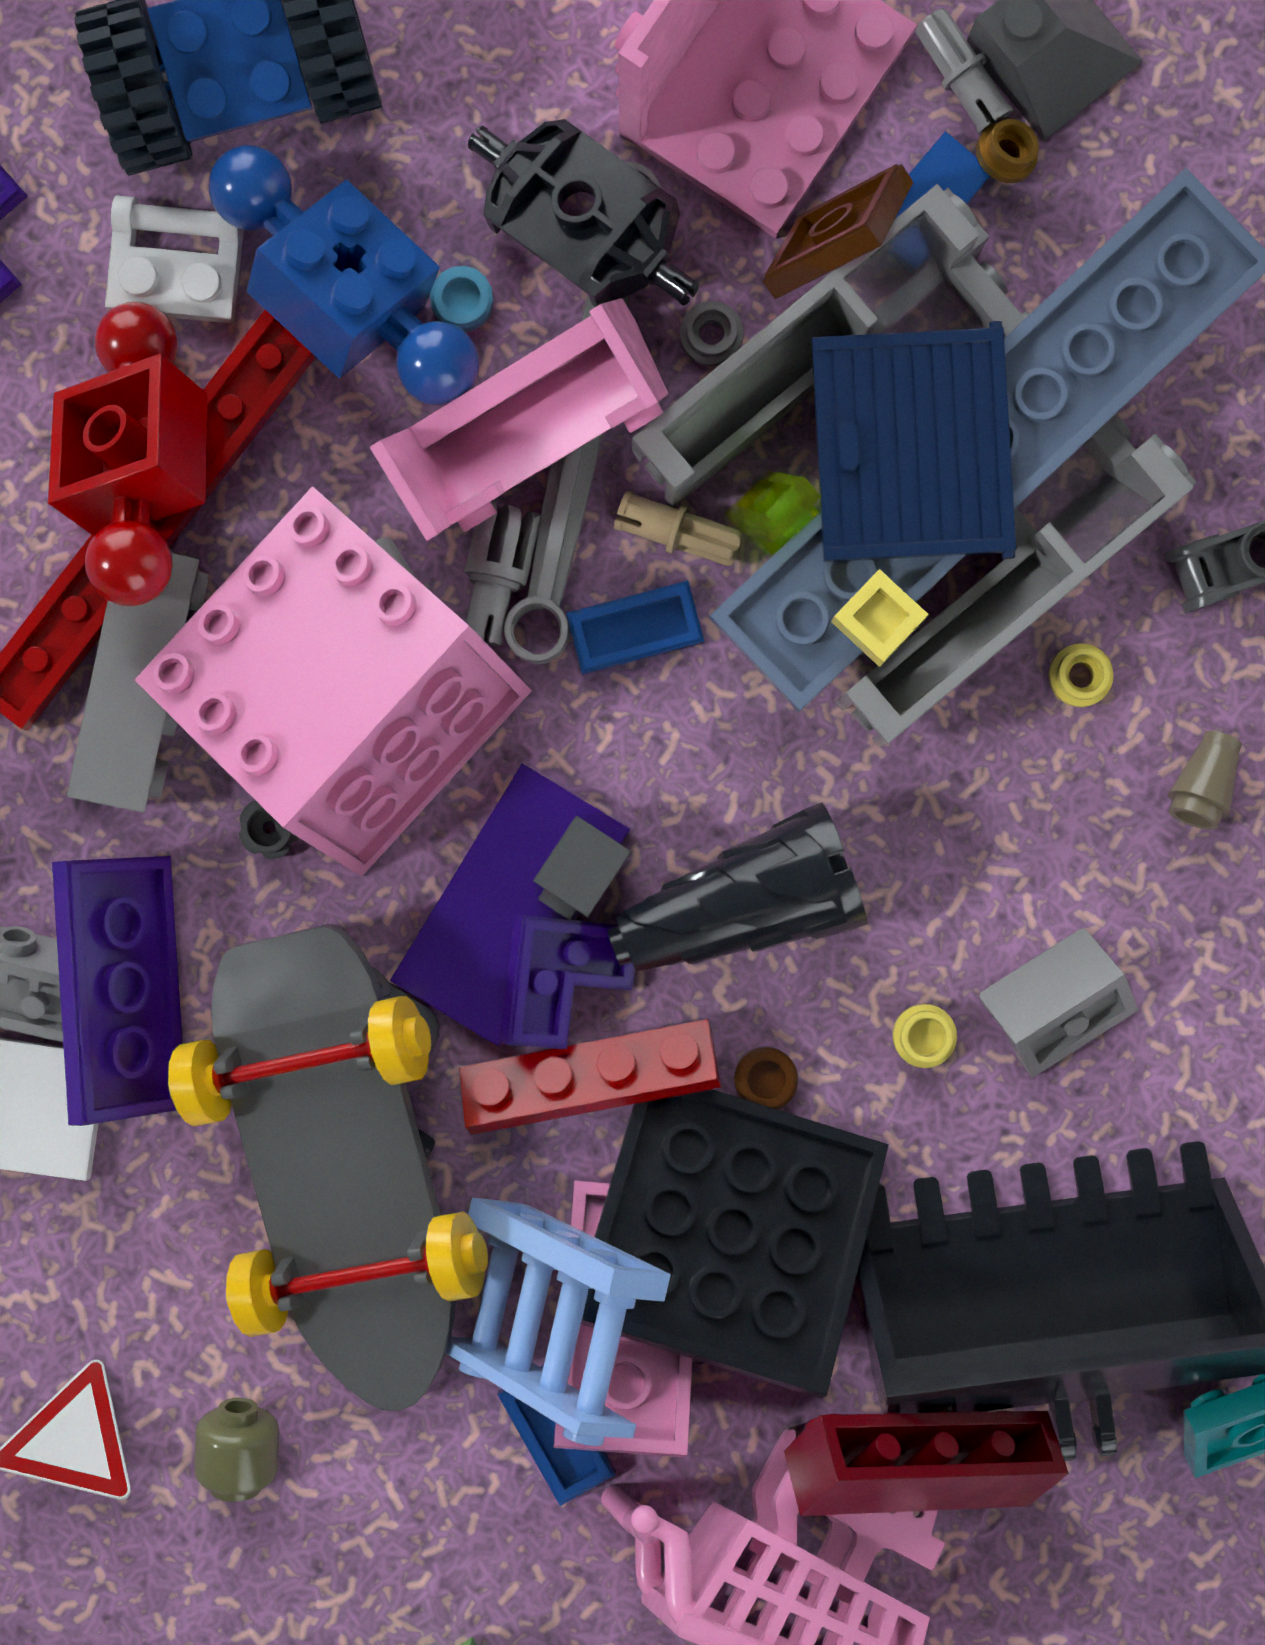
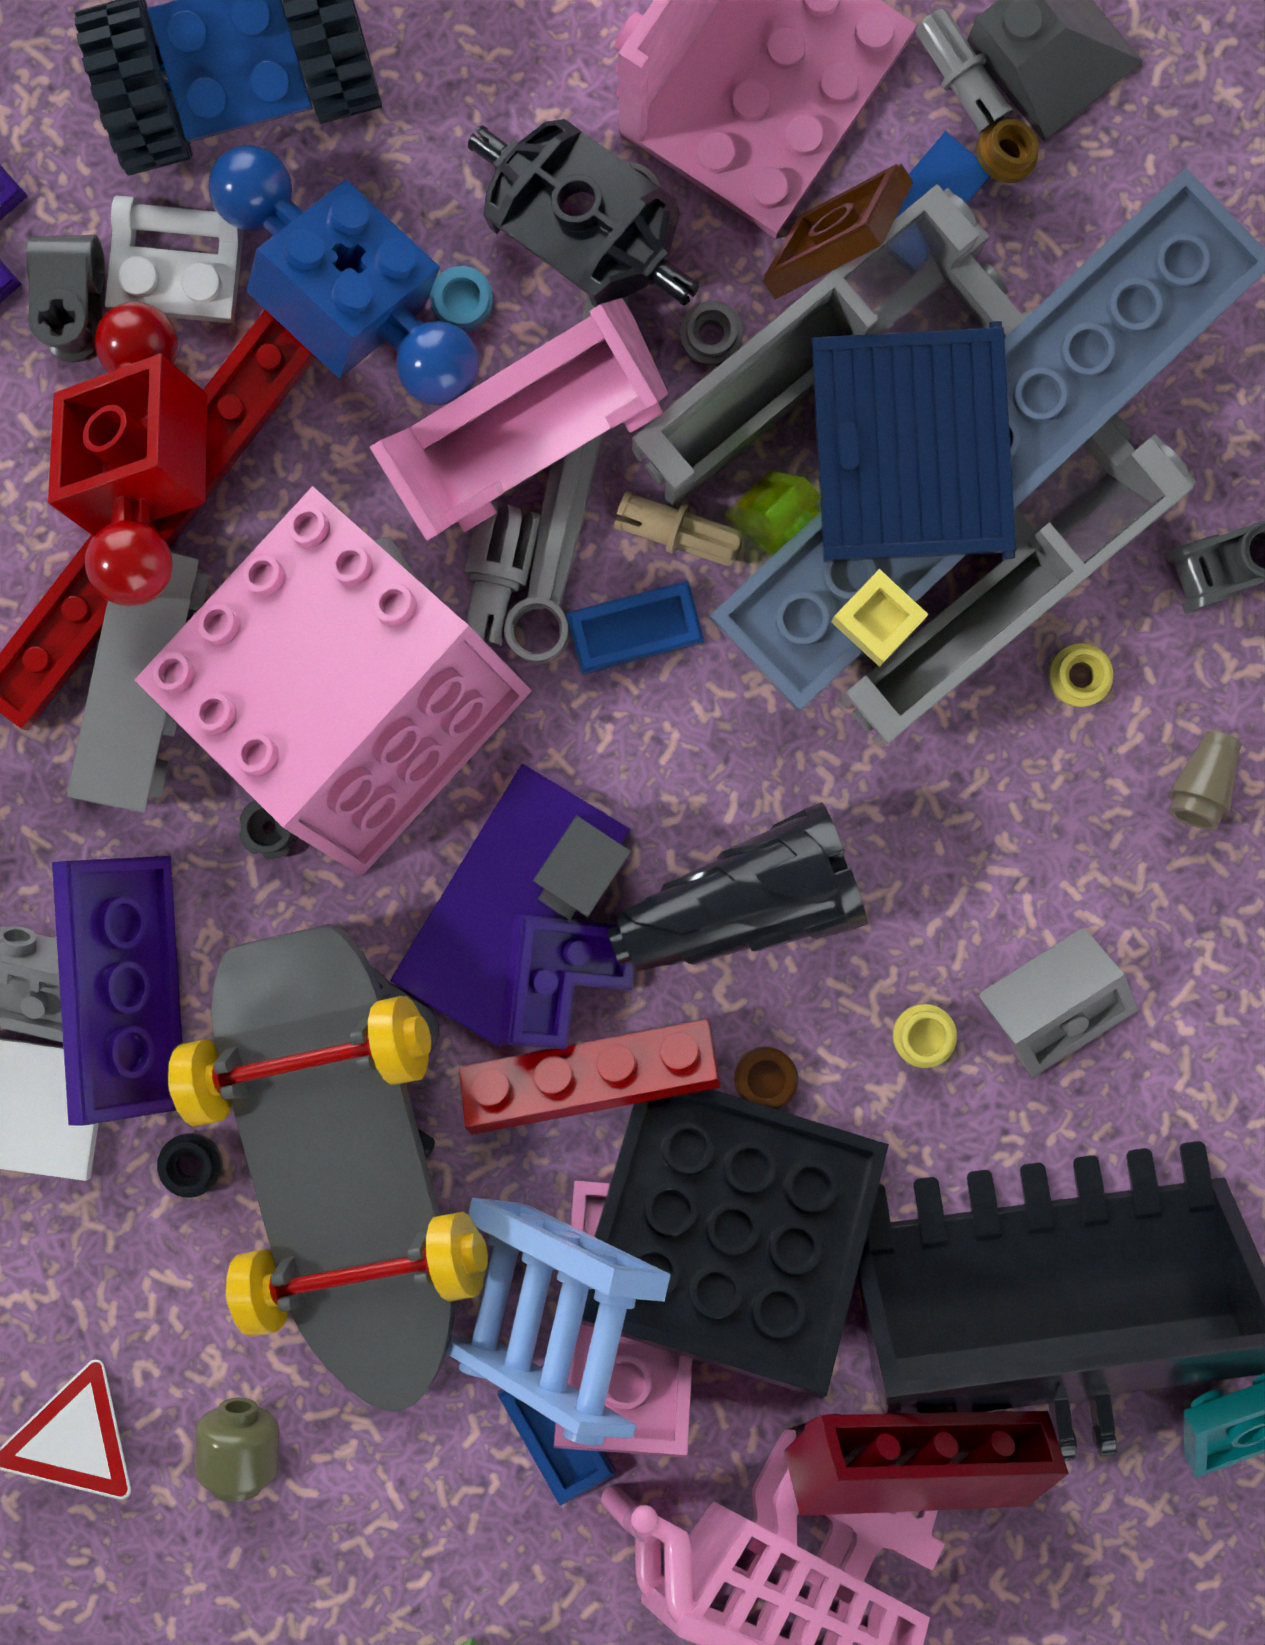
(65, 285): none -> dark grey piece
(169, 1165): none -> black plate

